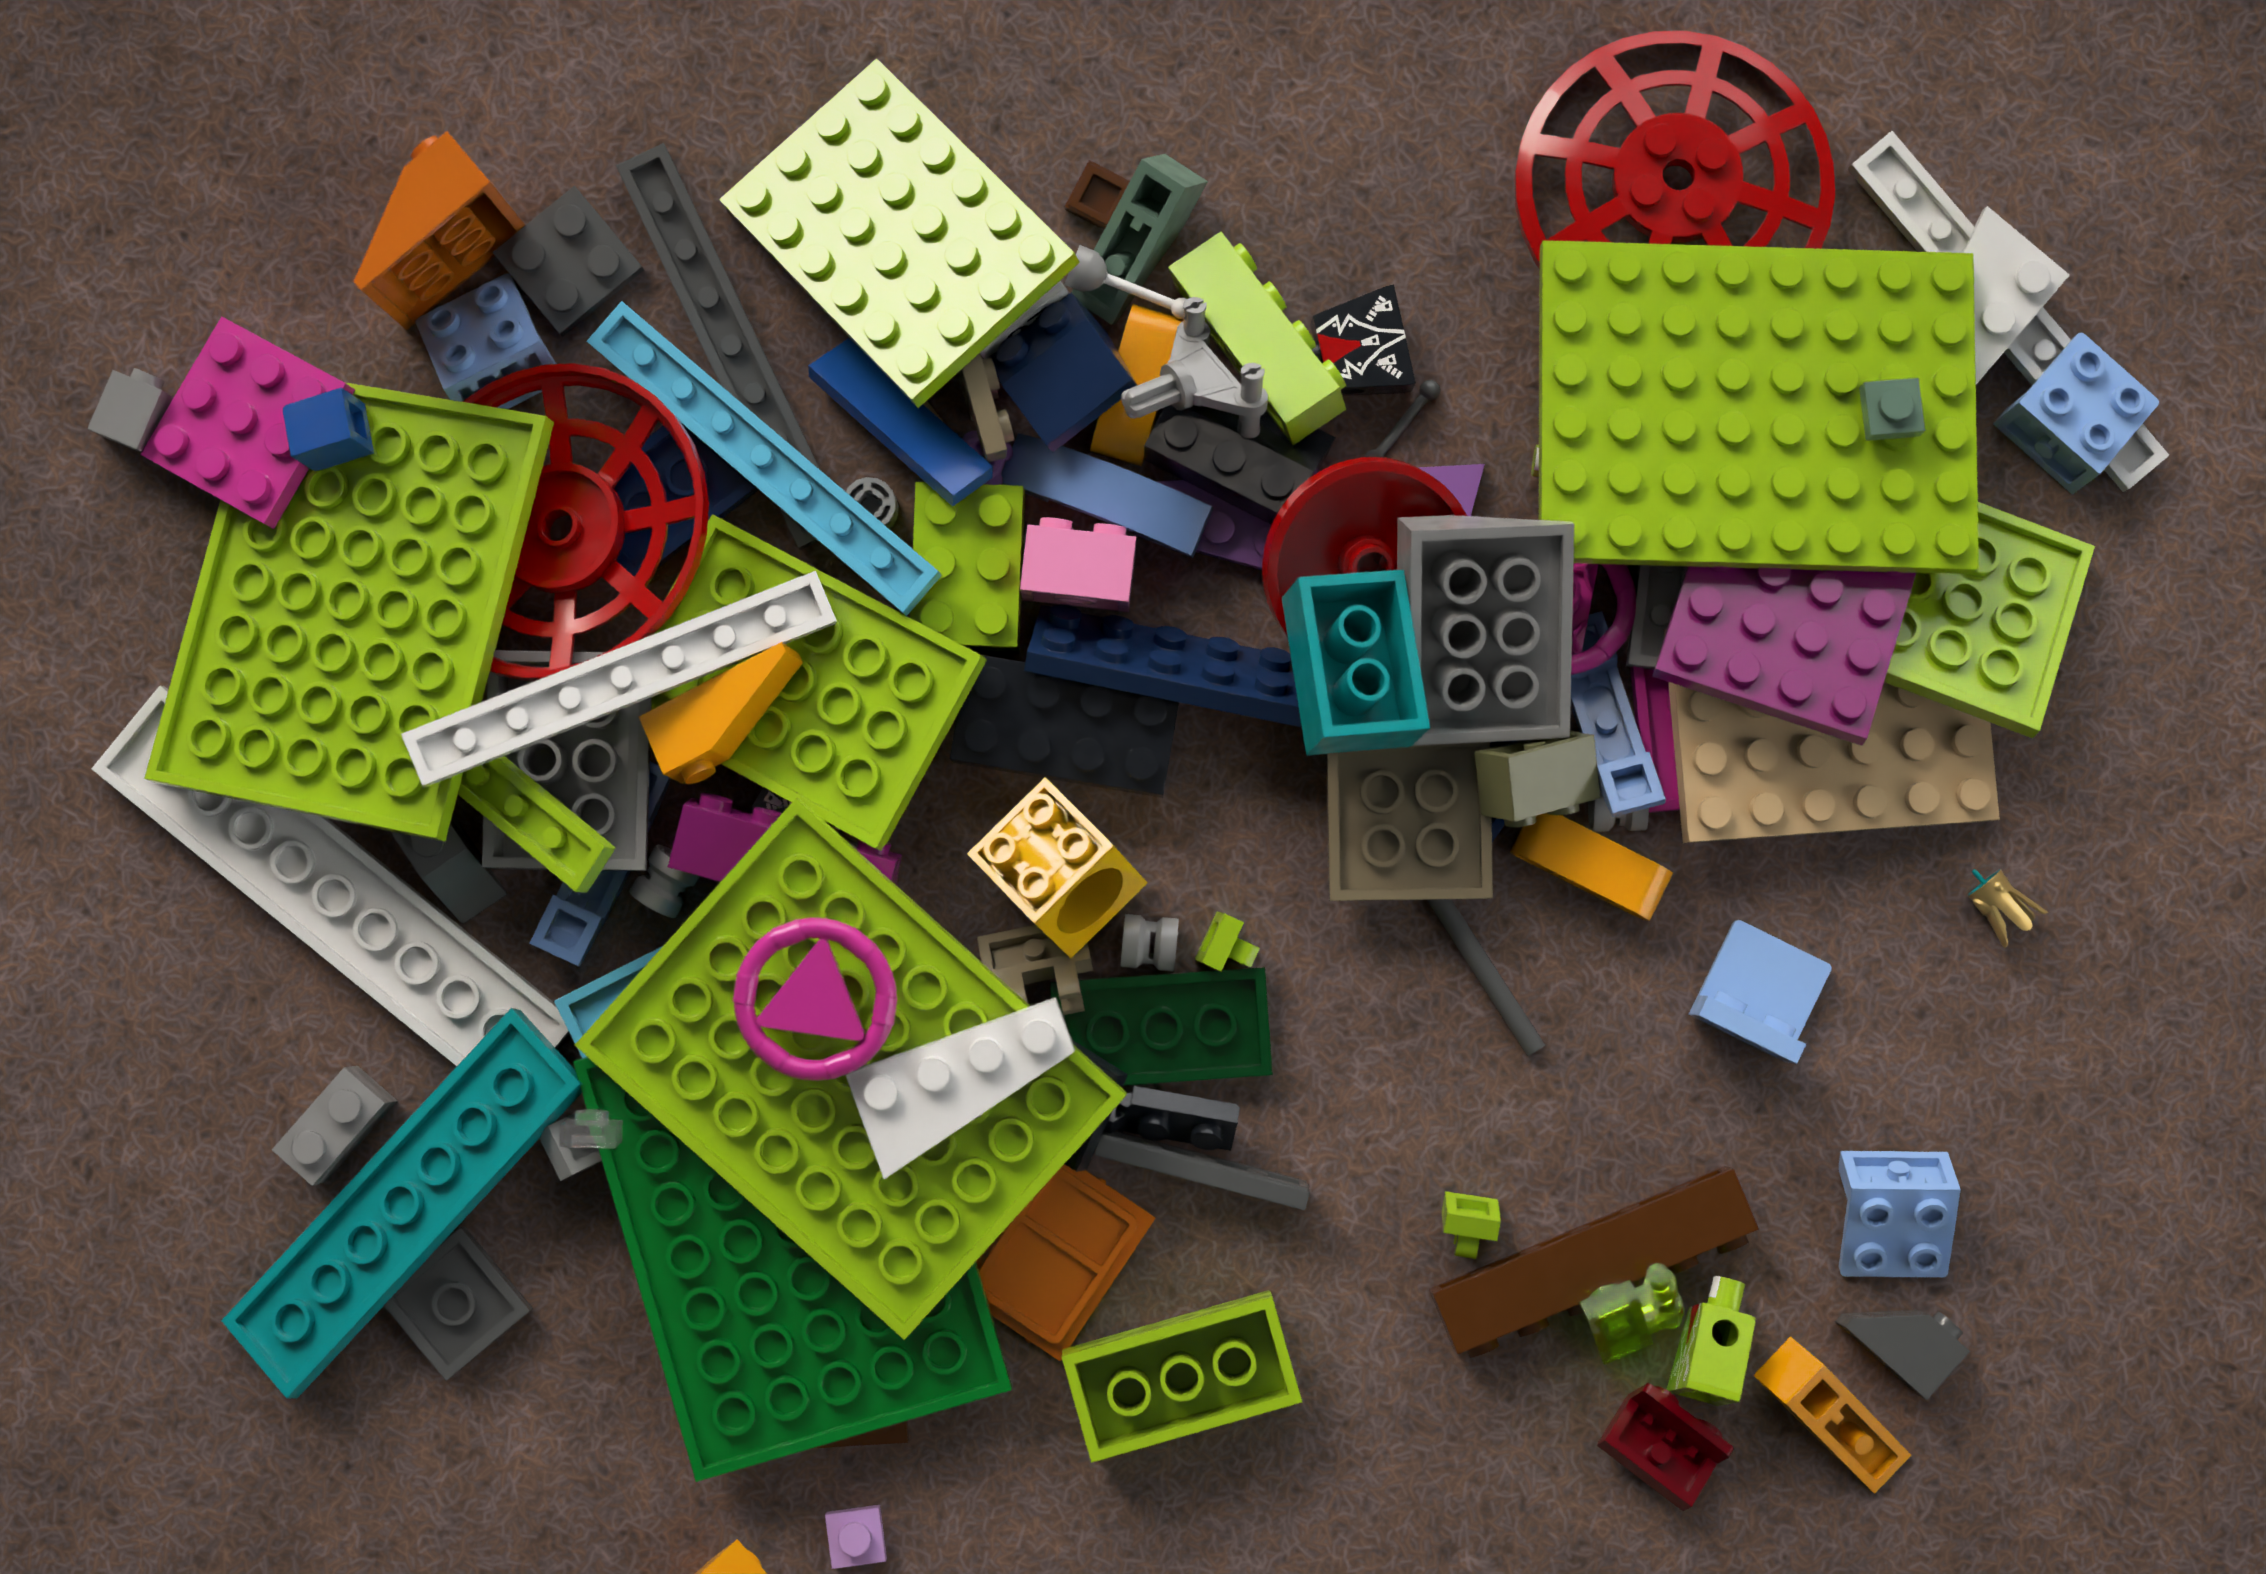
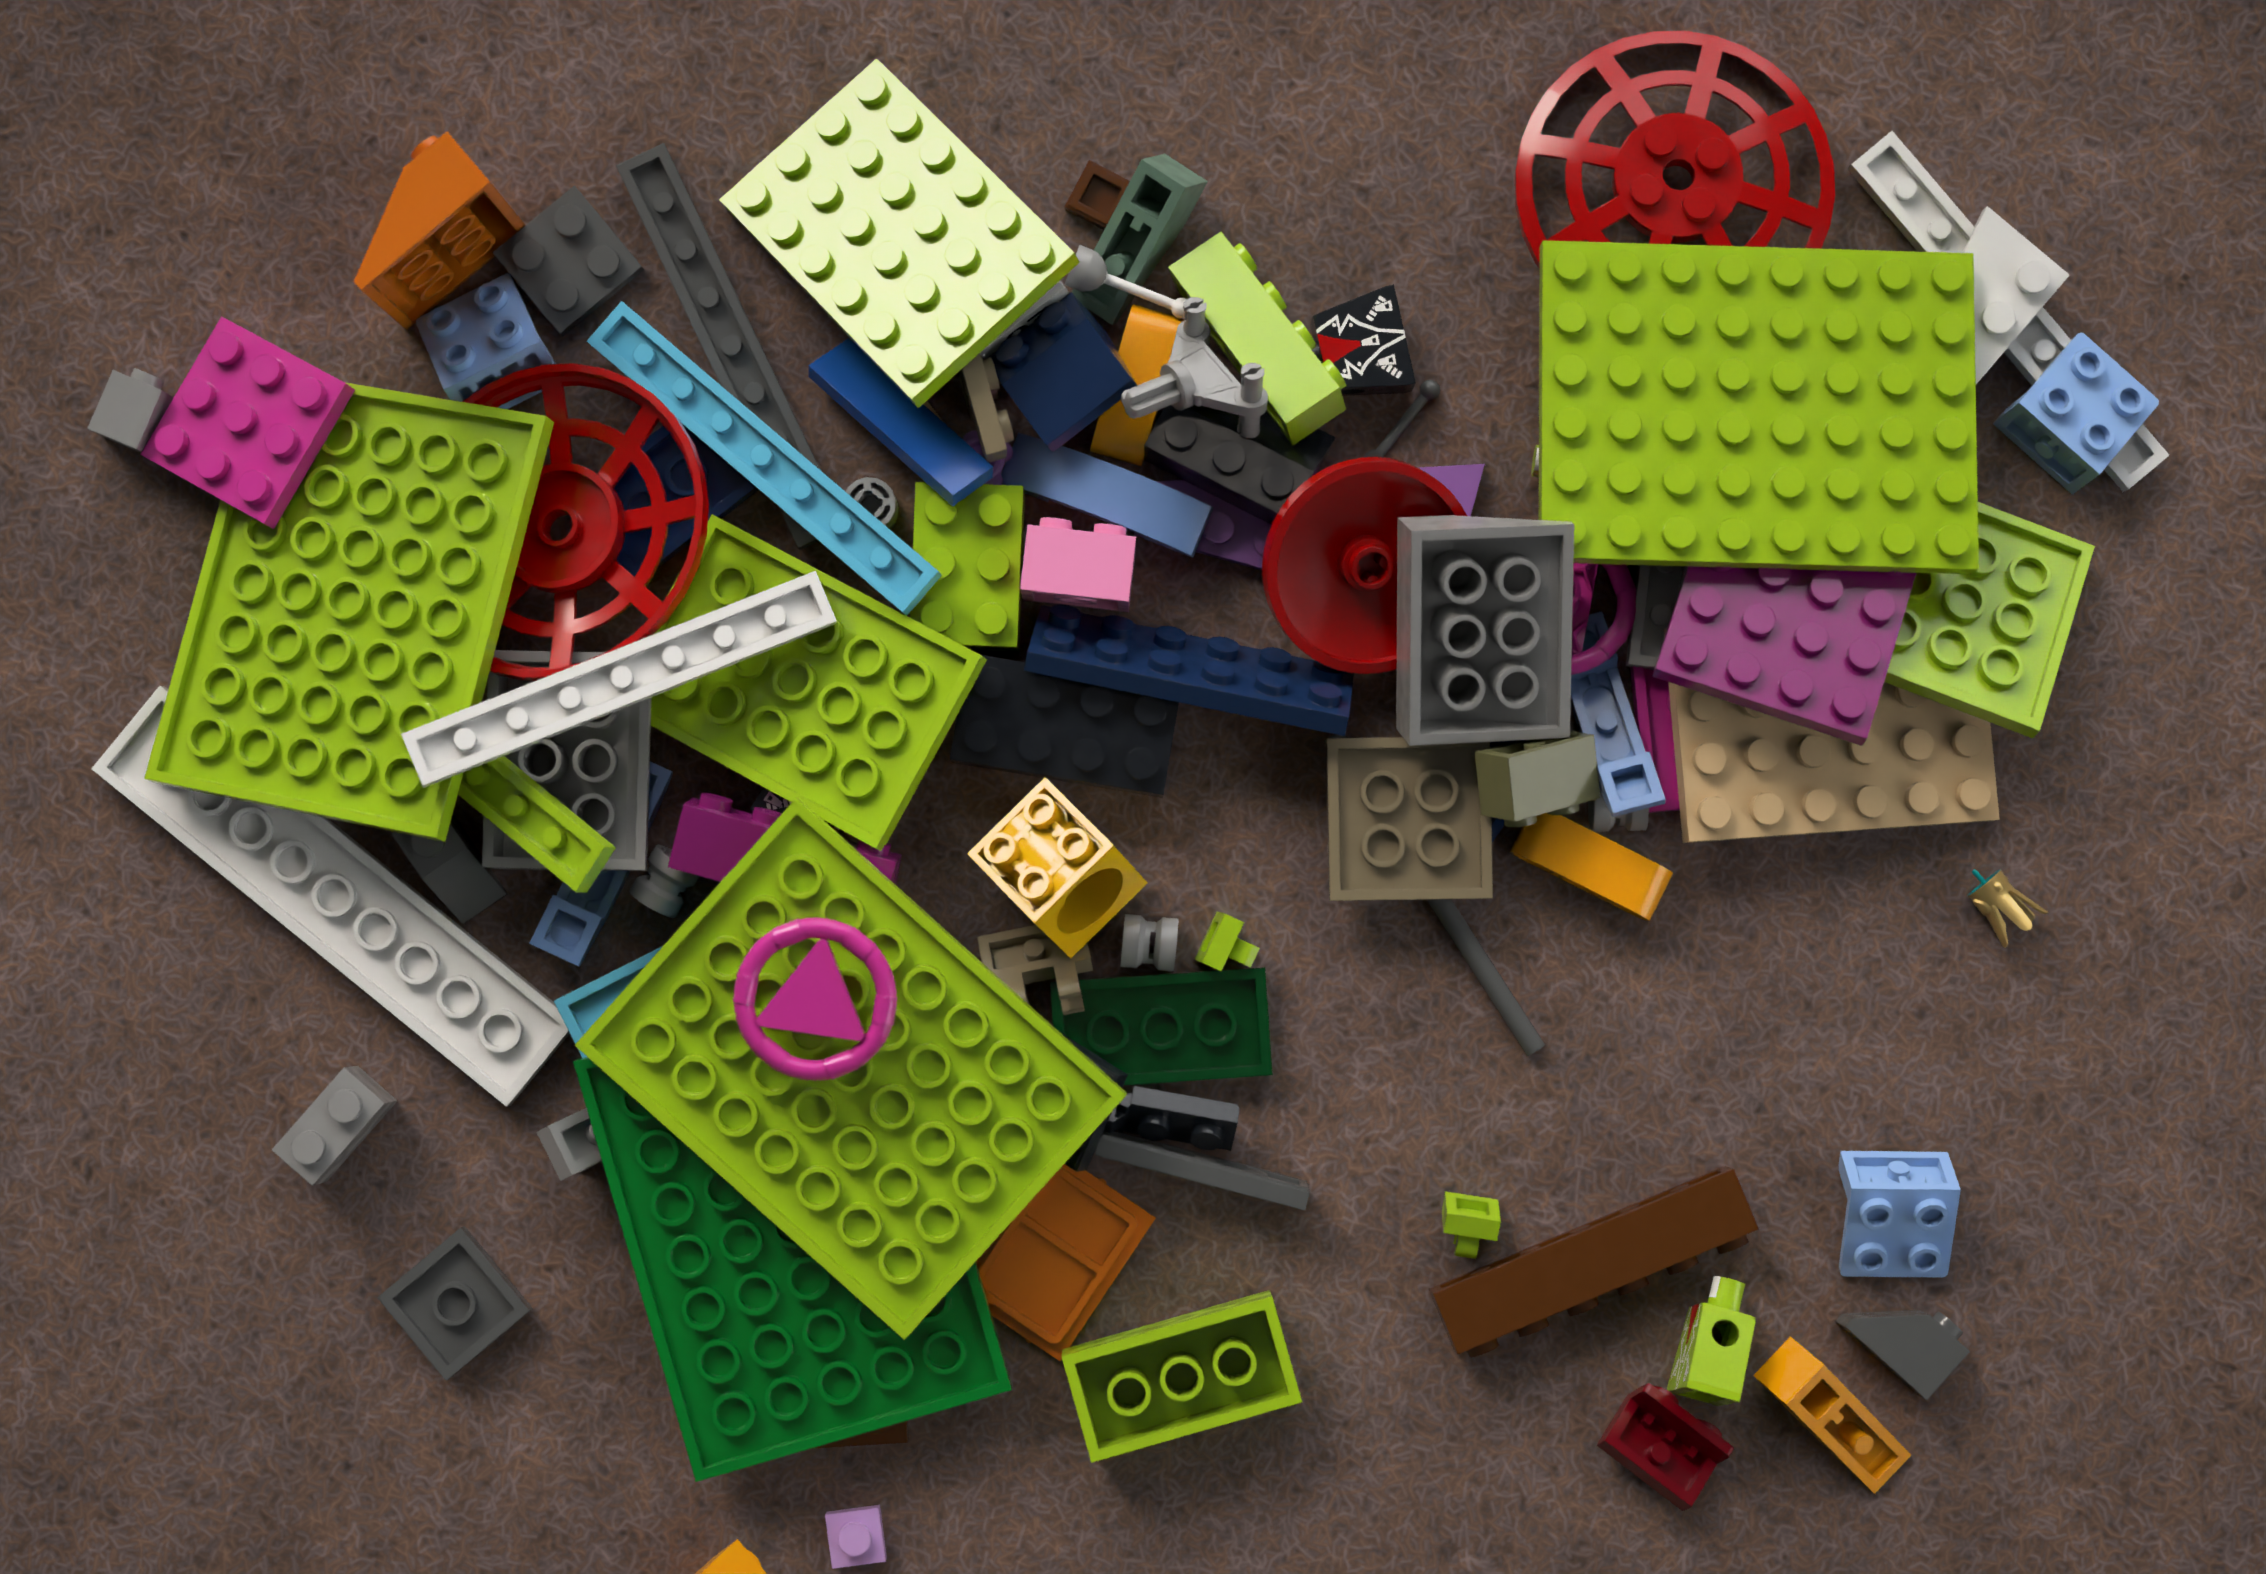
(328, 429): blue panel -> none
(403, 1203): teal plate -> none
(591, 1130): clear plate -> none
(715, 717): light orange slope -> none
(944, 1084): white wing -> none
(1355, 662): teal brick -> none
(1626, 1316): clear neon green plate -> none
(1761, 991): light blue bracket -> none
(1892, 409): sand green plate -> none

